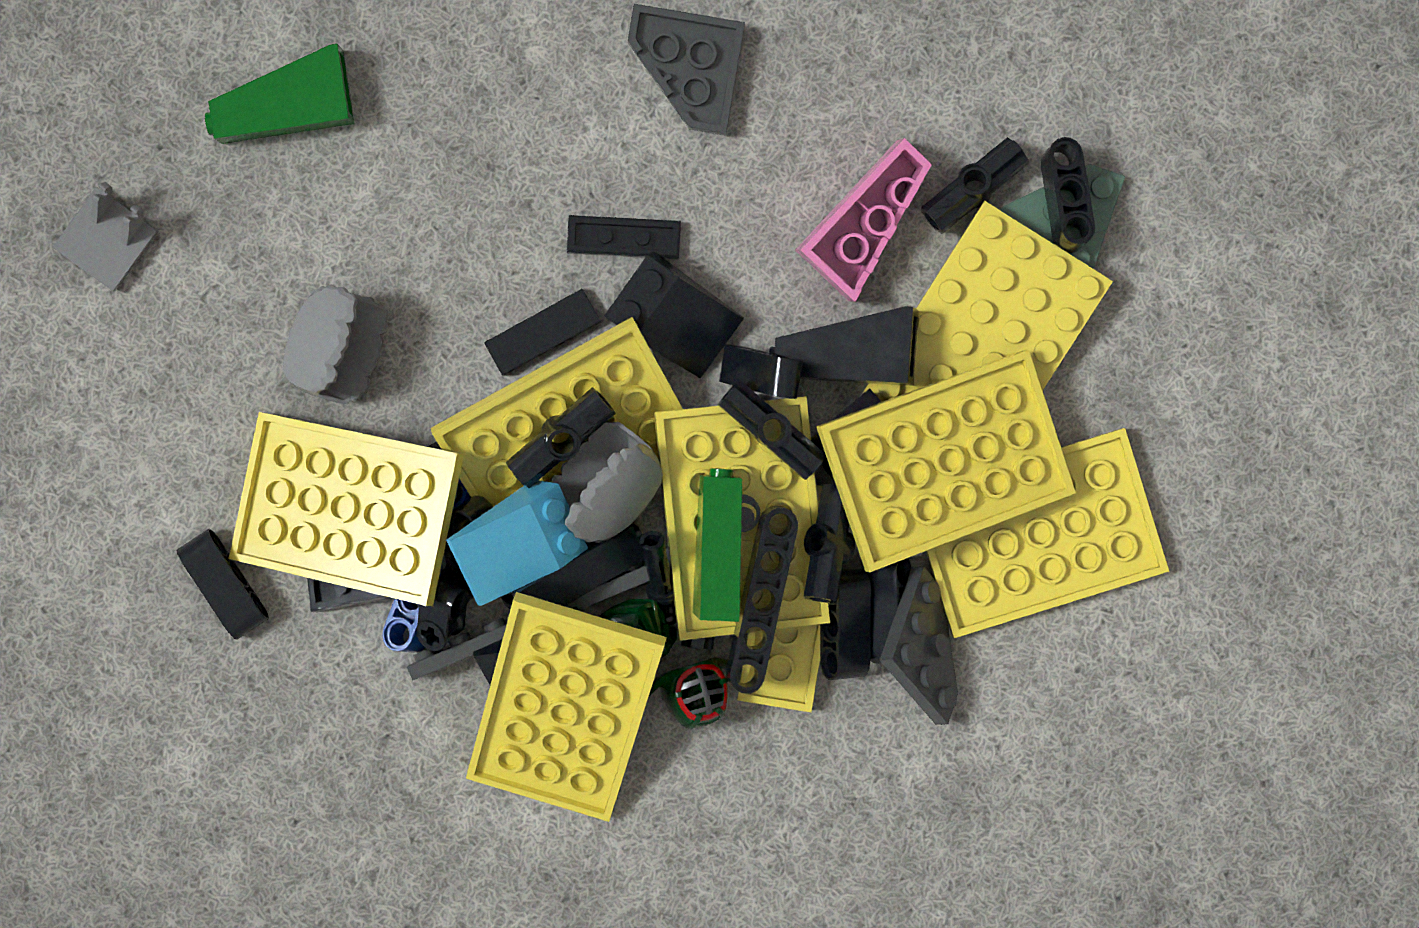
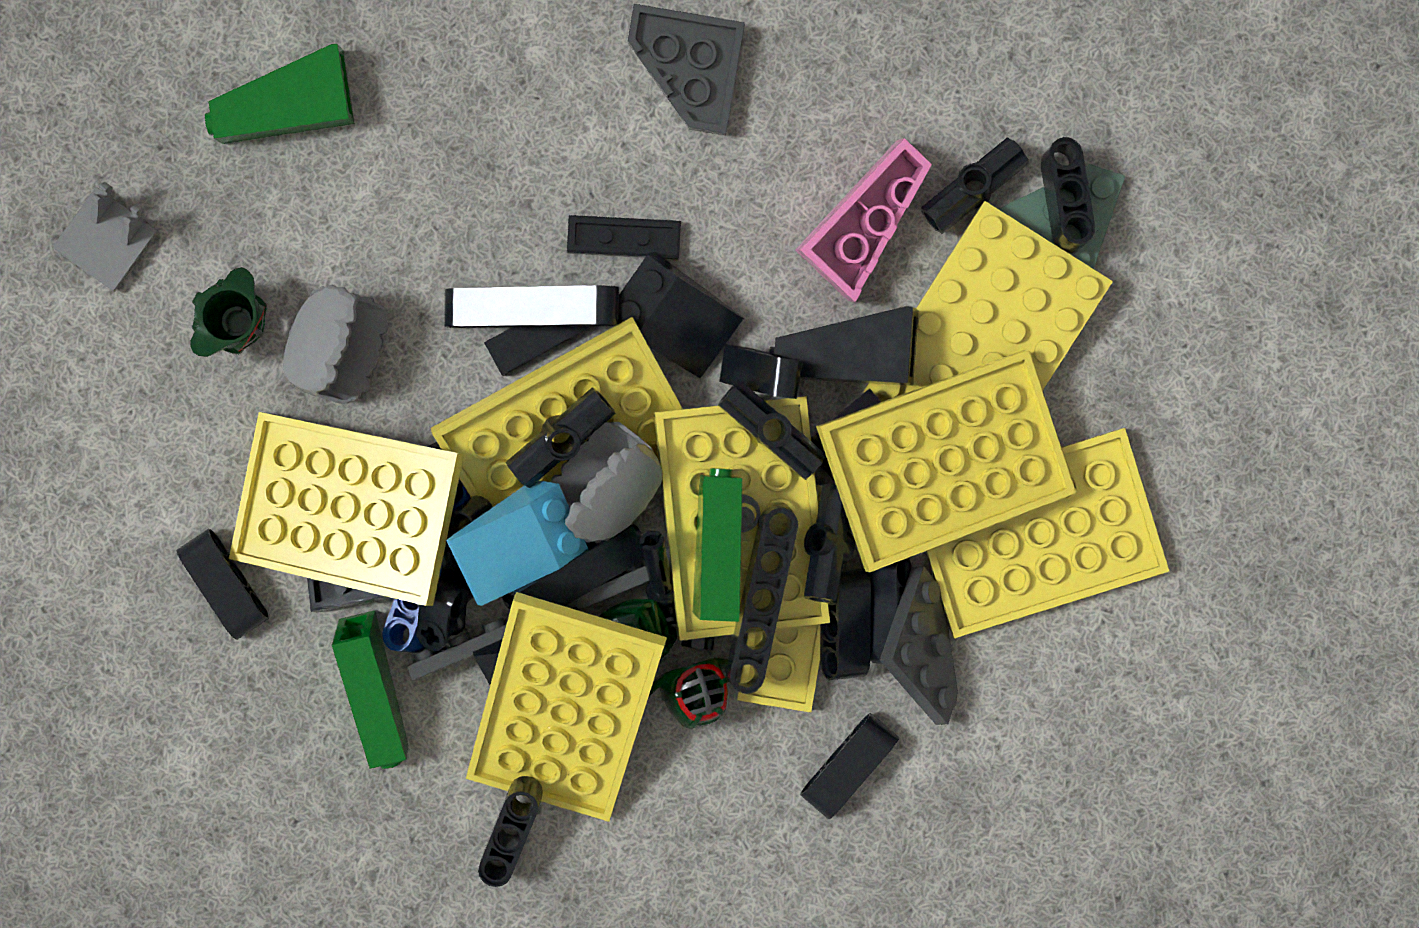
(228, 315): none -> dark green piece
(370, 689): none -> green slope
(509, 847): none -> black beam
(531, 306): none -> beam
(849, 766): none -> black beam

